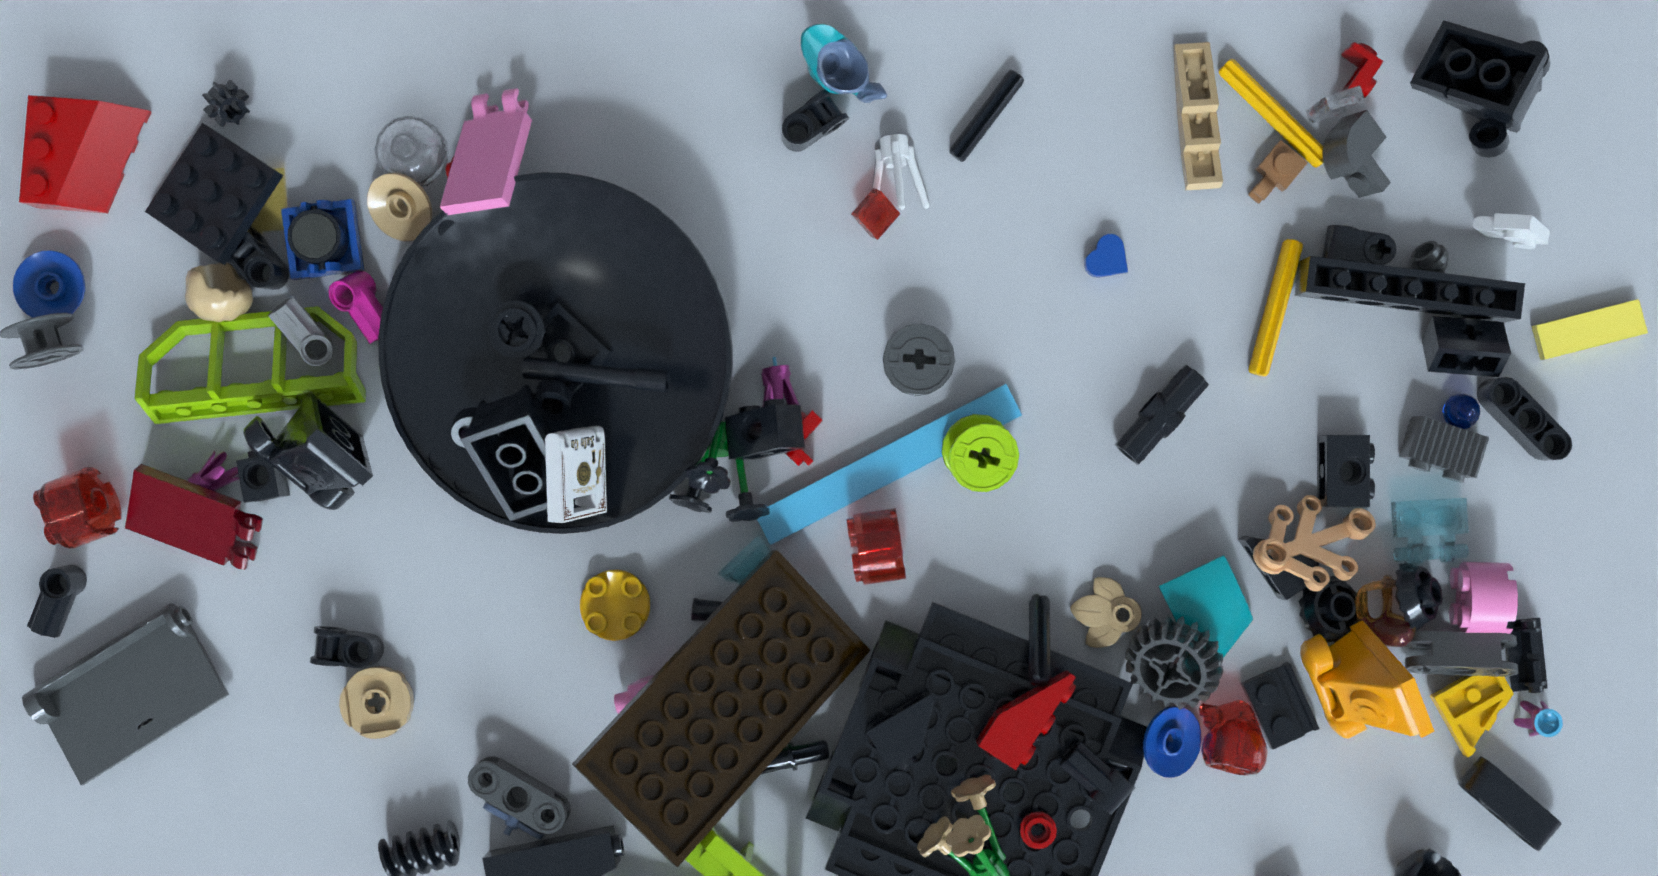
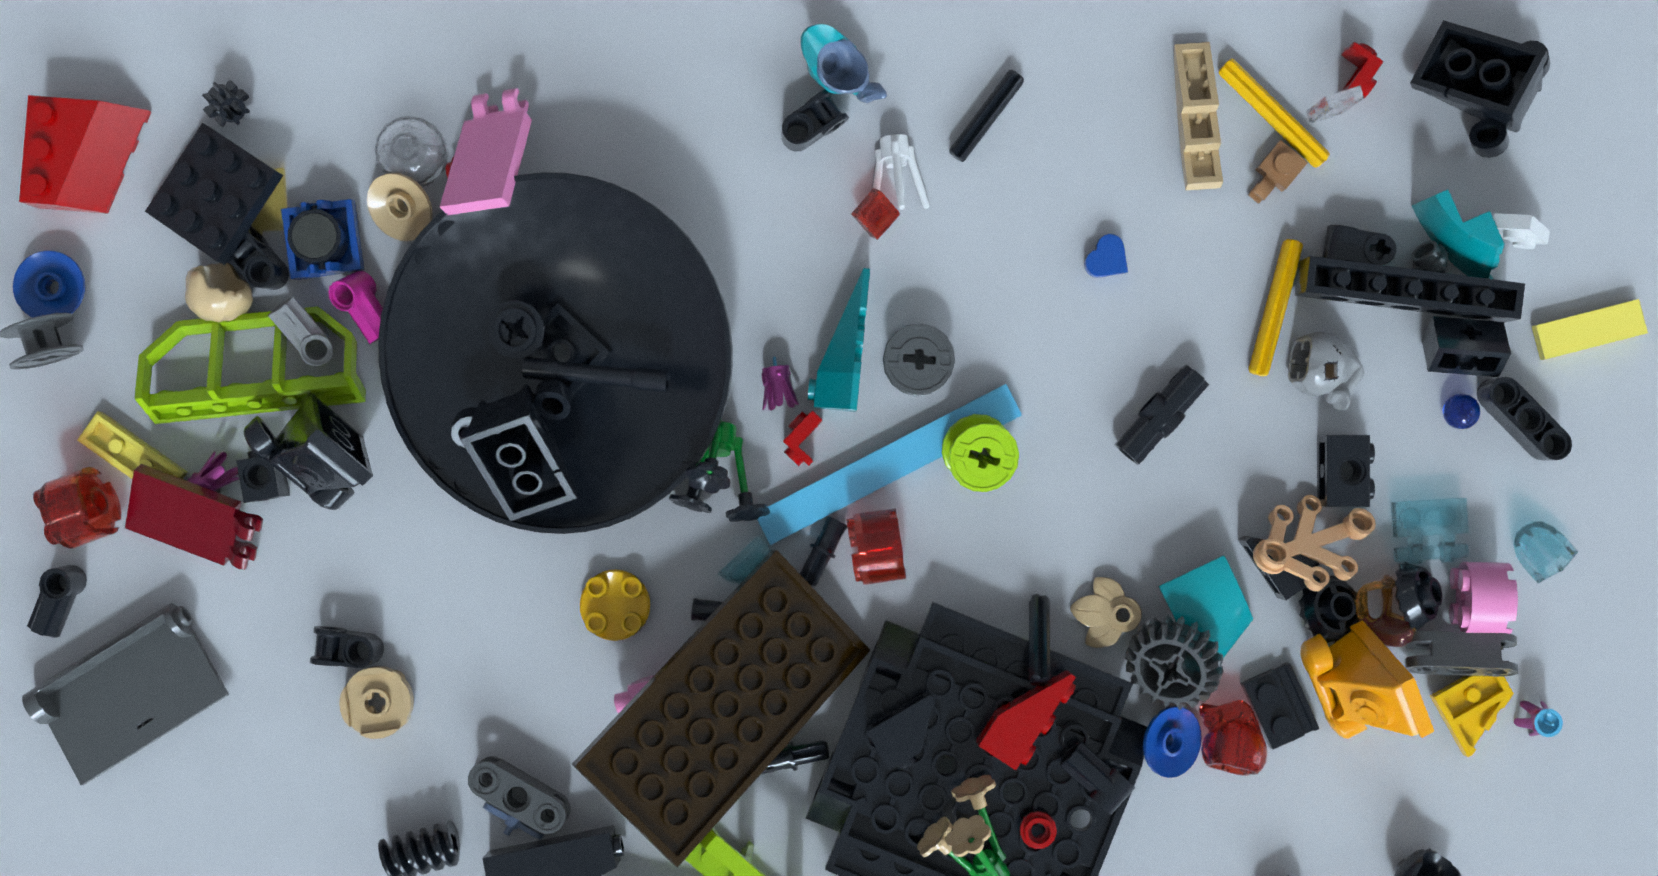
(124, 448): none -> light yellow tile
(575, 471): white container -> none
(764, 430): black brick -> none
(822, 550): none -> black axle
(841, 366): none -> teal wedge
(1324, 366): none -> light grey piece
(1349, 153): dark grey brick -> none
(1443, 447): dark grey brick -> none
(1471, 244): none -> teal slope
(1509, 803): black beam -> none
(1528, 656): black hinge -> none
(1542, 550): none -> clear light blue brick

